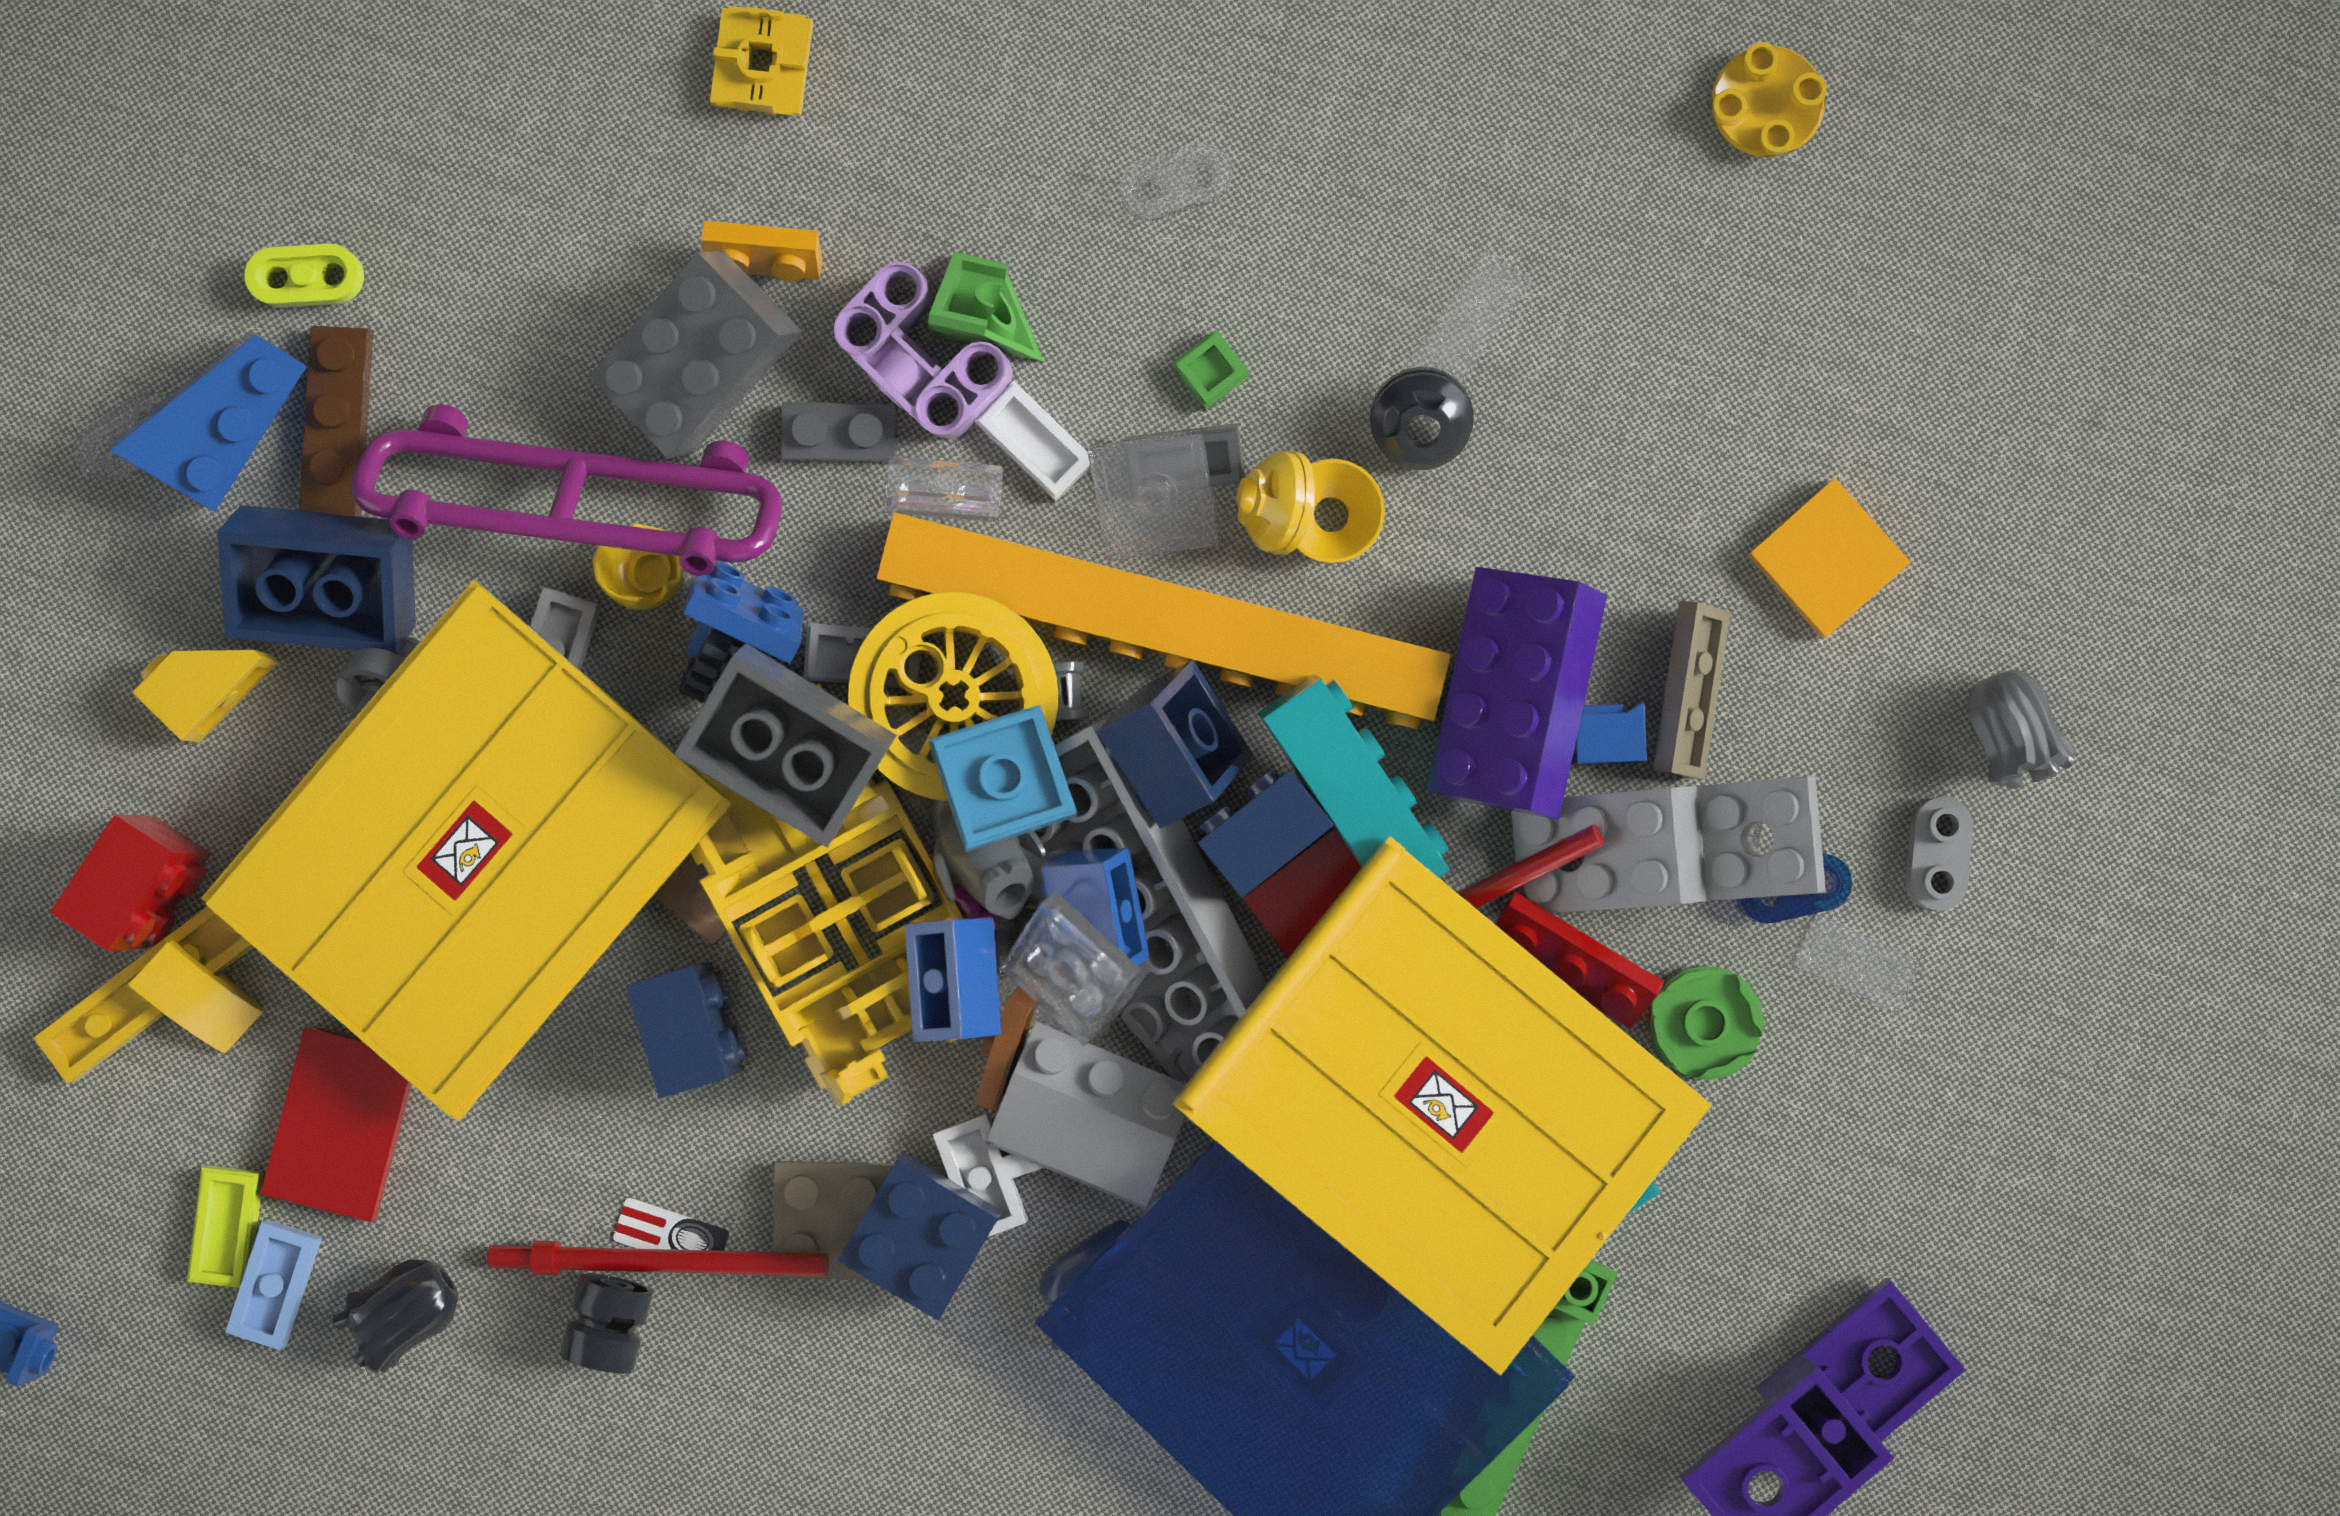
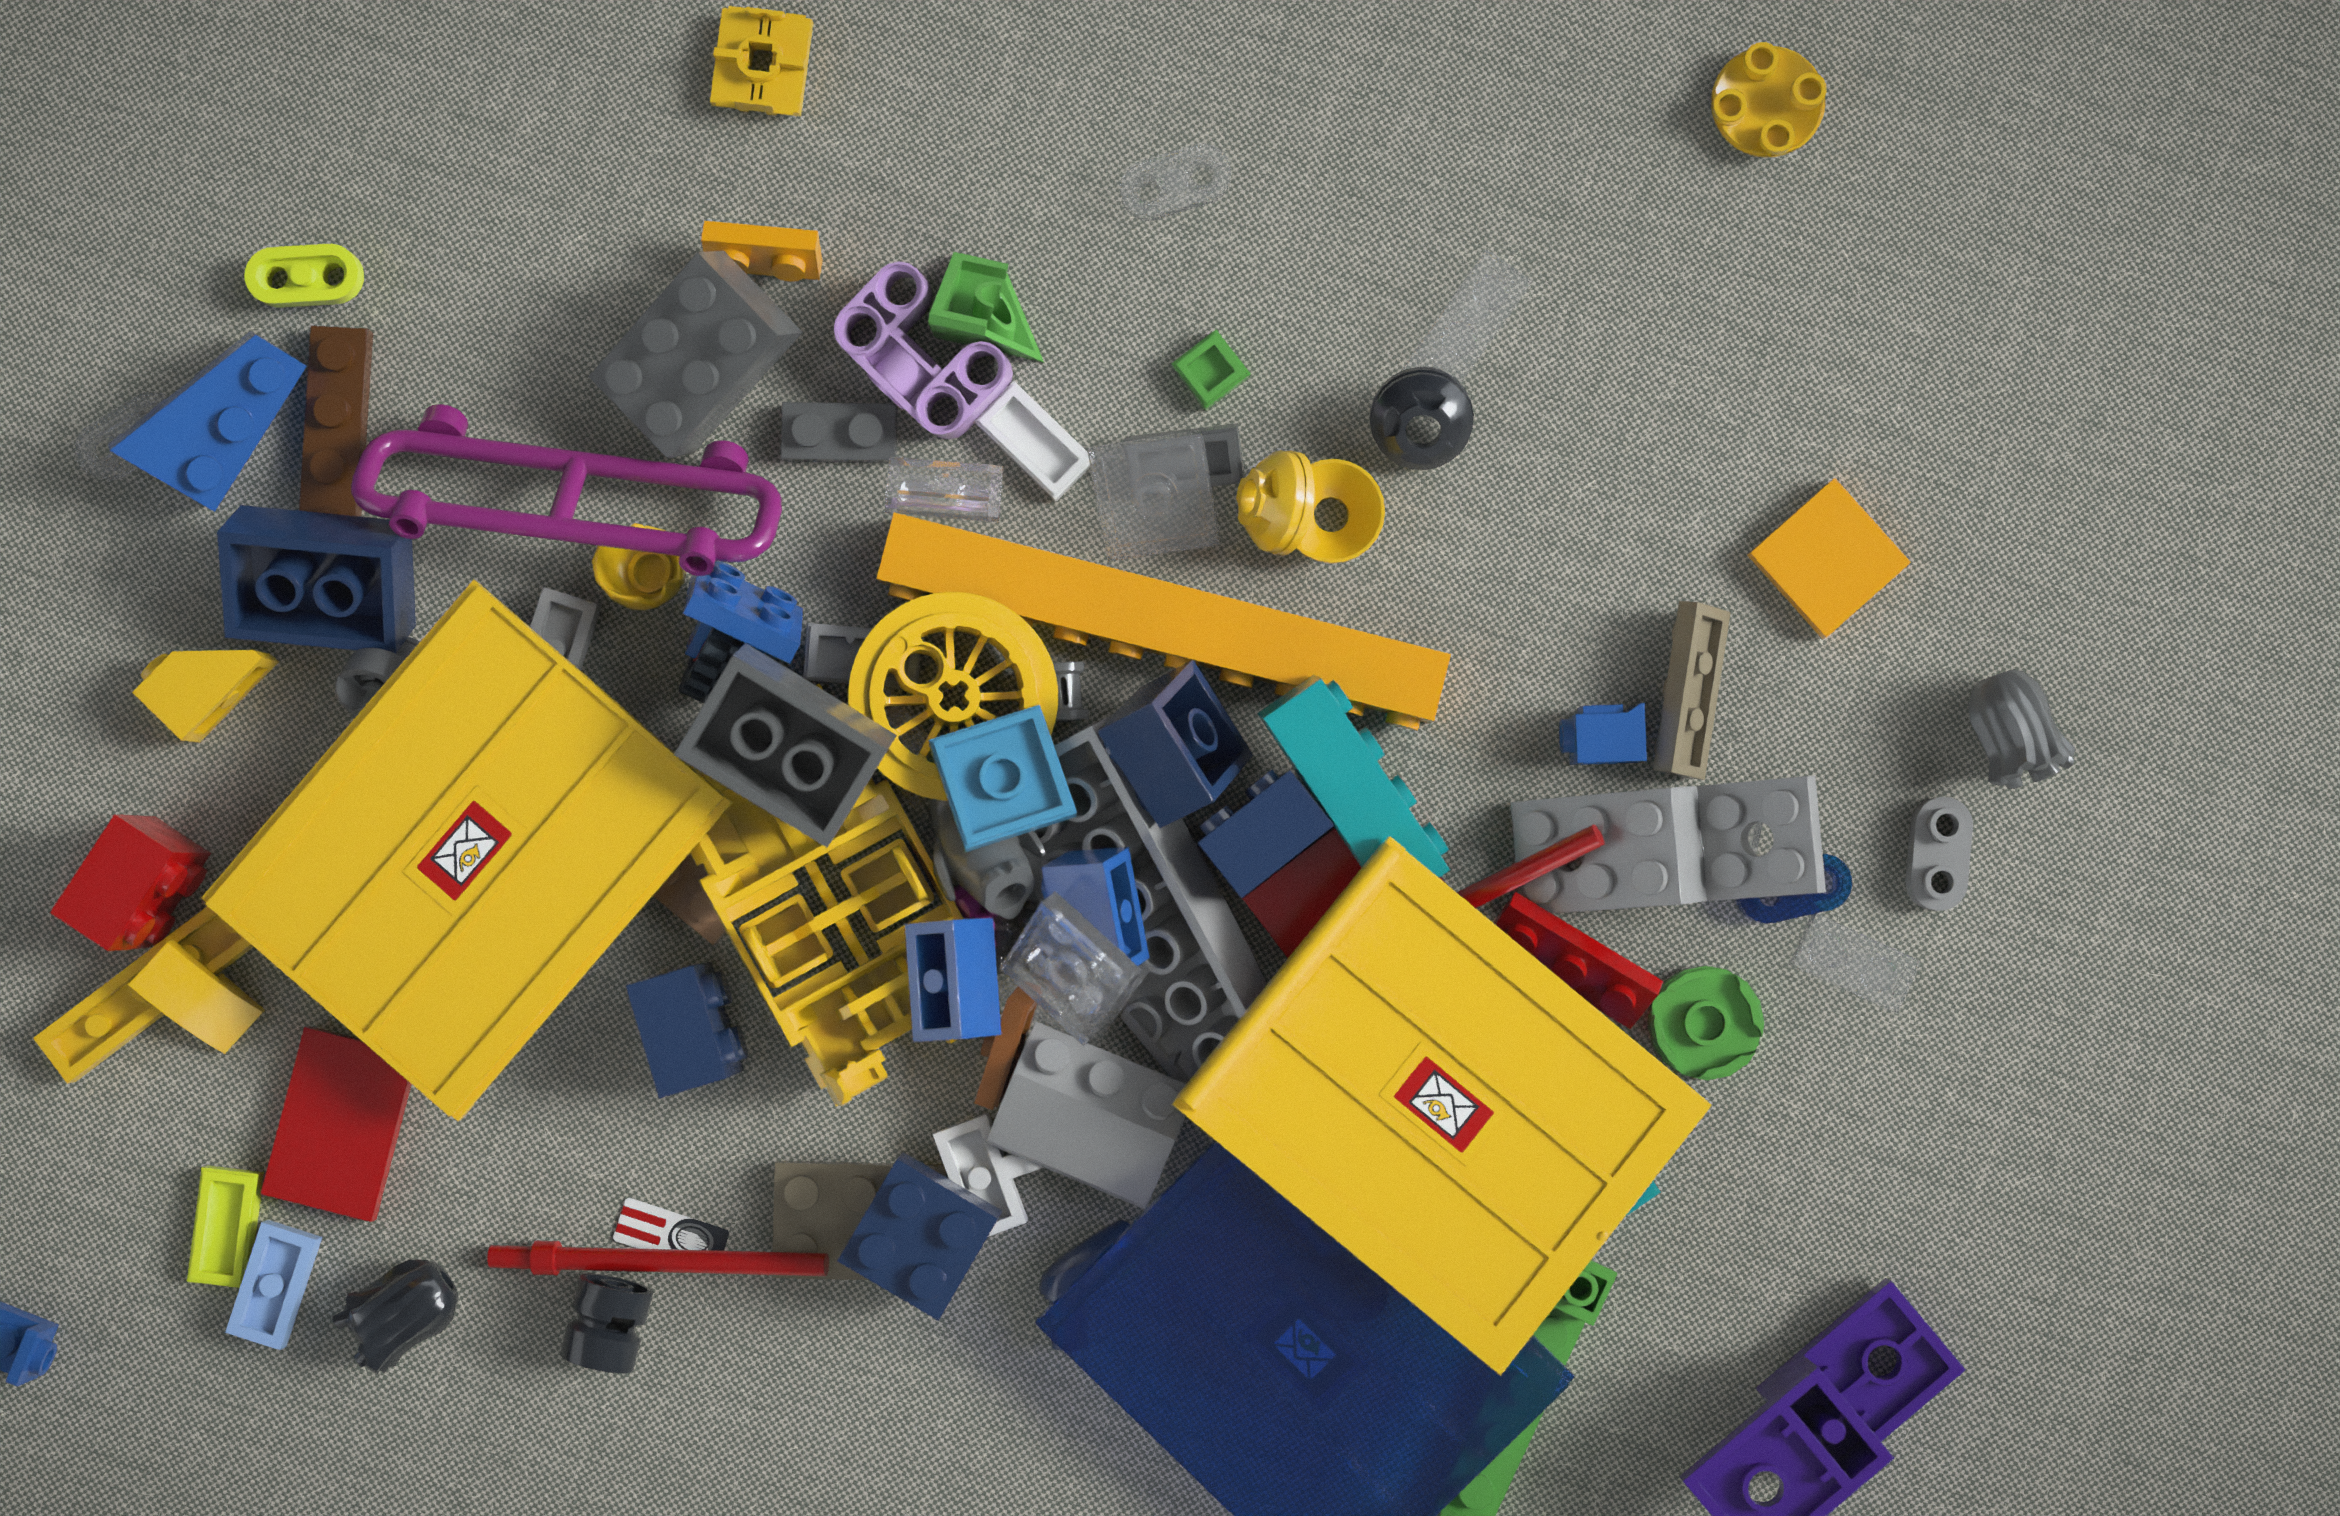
(1517, 692): dark purple brick -> none

